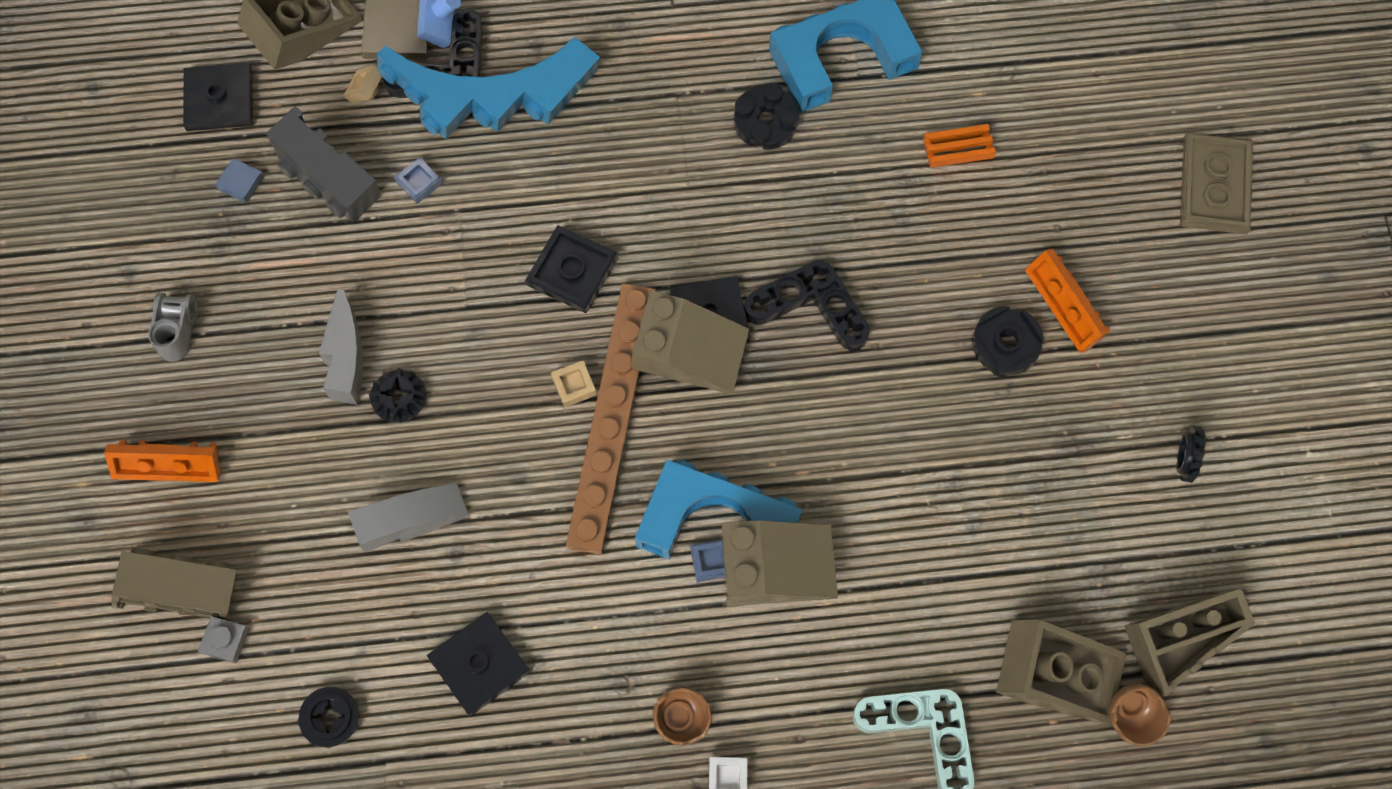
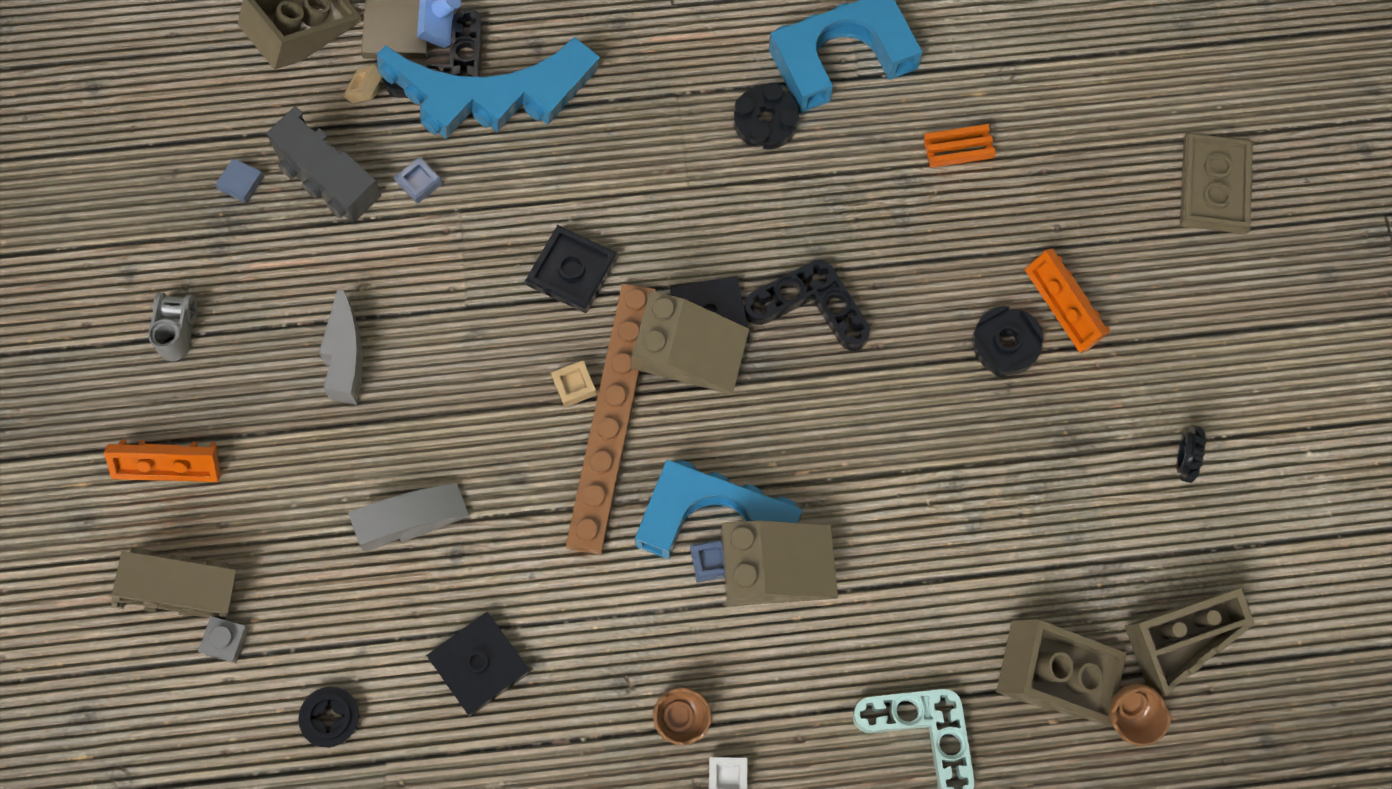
(217, 97): black plate -> none
(409, 404): black gear -> none

